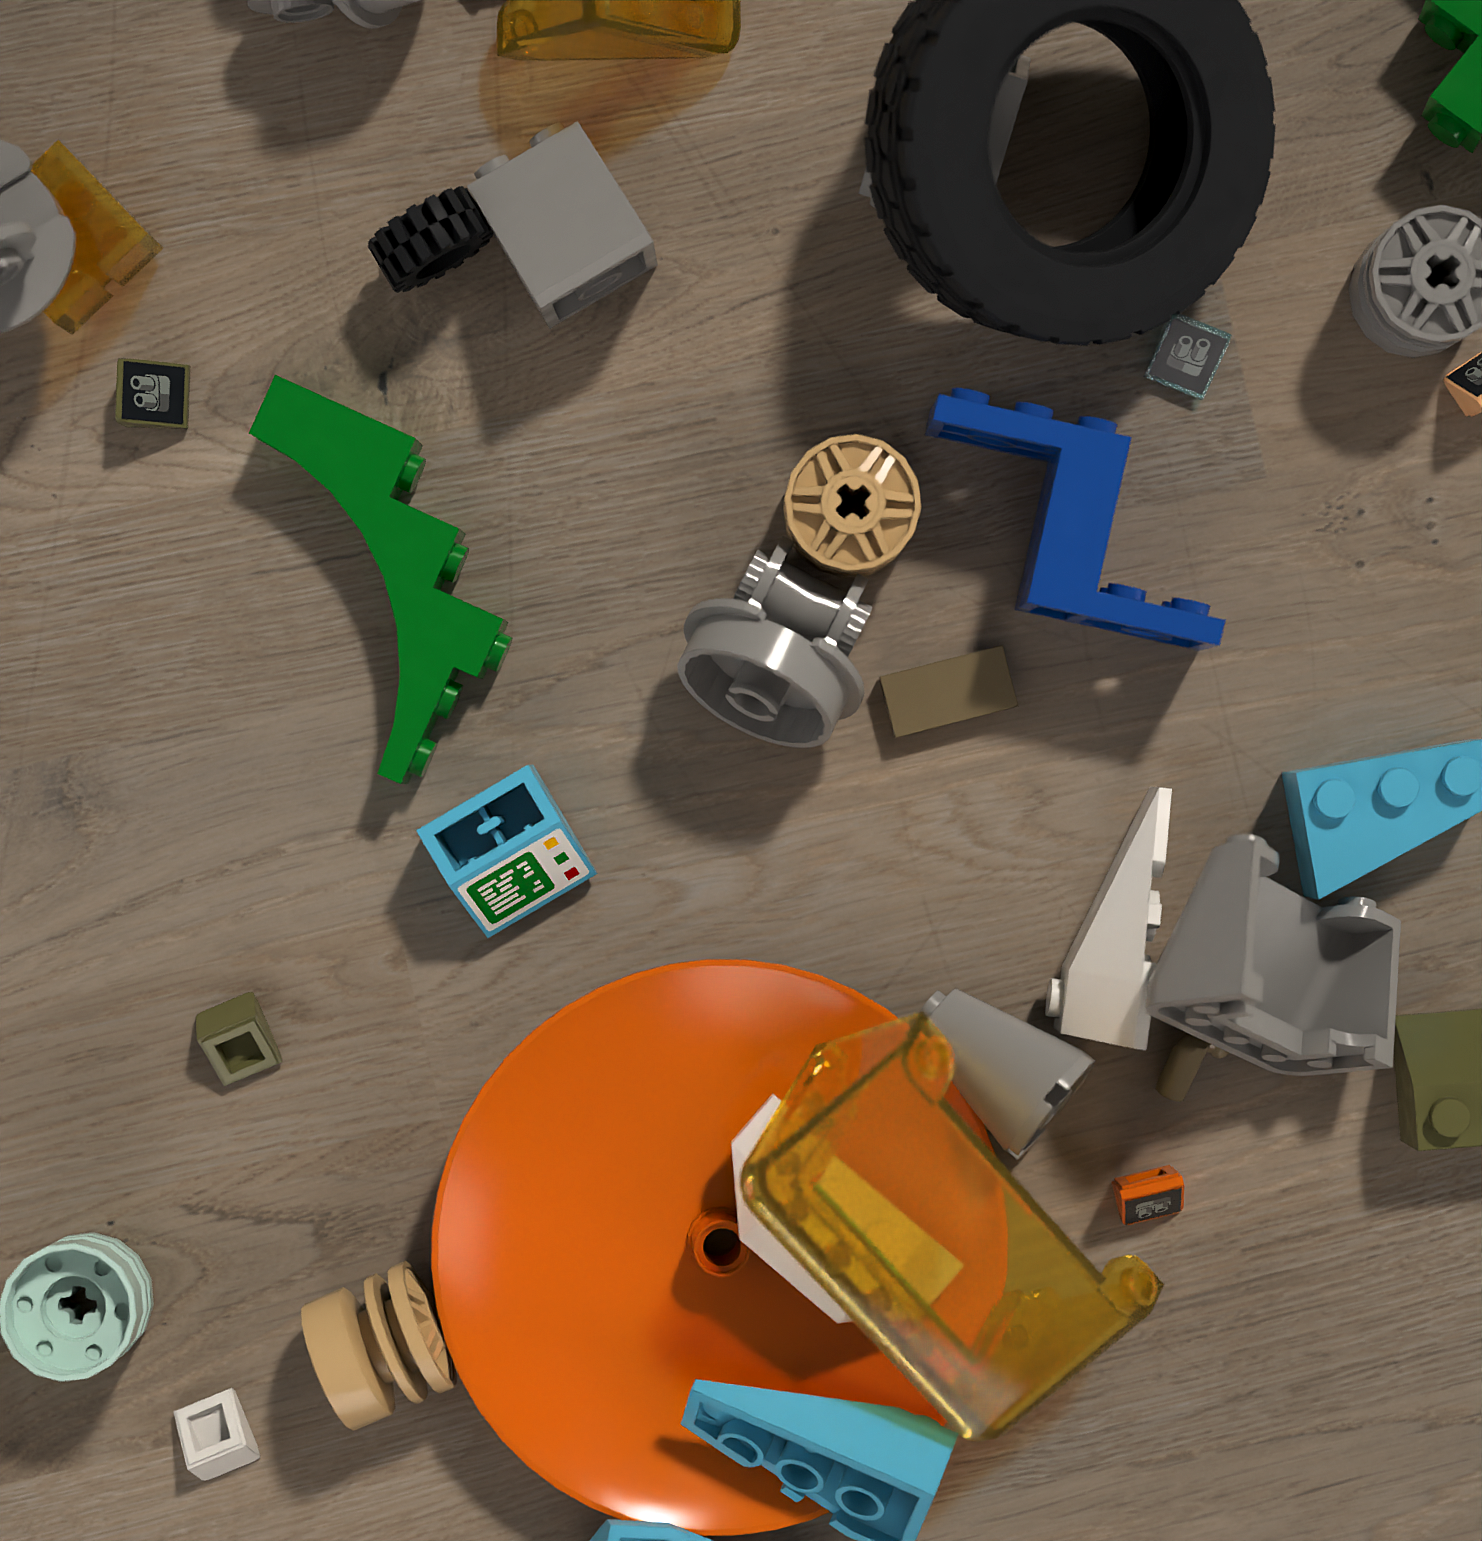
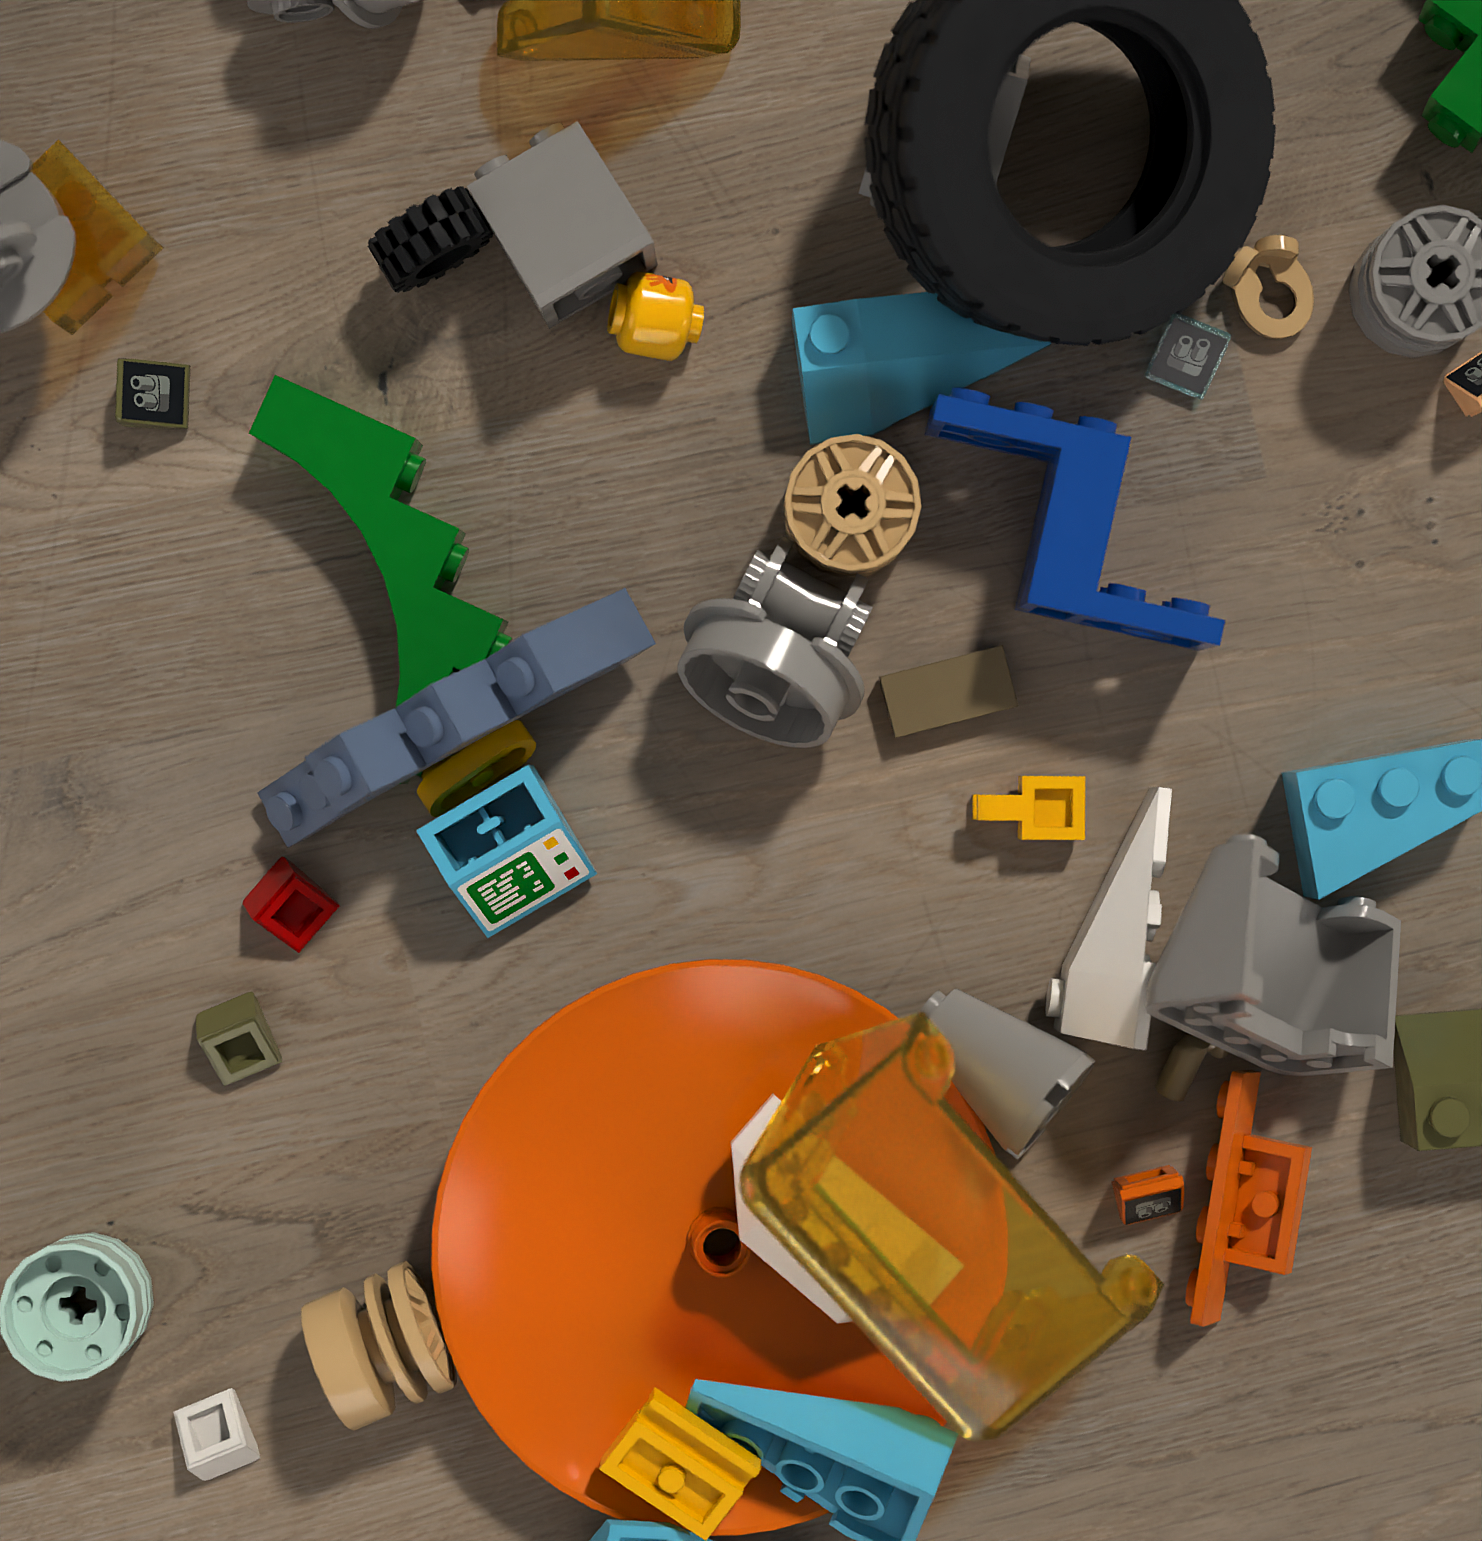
(289, 904): none -> red slope
(454, 714): none -> sand blue arch
(475, 768): none -> yellow plate
(654, 316): none -> yellow head
(680, 1464): none -> yellow plate
(890, 357): none -> medium azure wedge
(1044, 807): none -> yellow plate
(1252, 1200): none -> orange bracket
(1280, 256): none -> tan piece

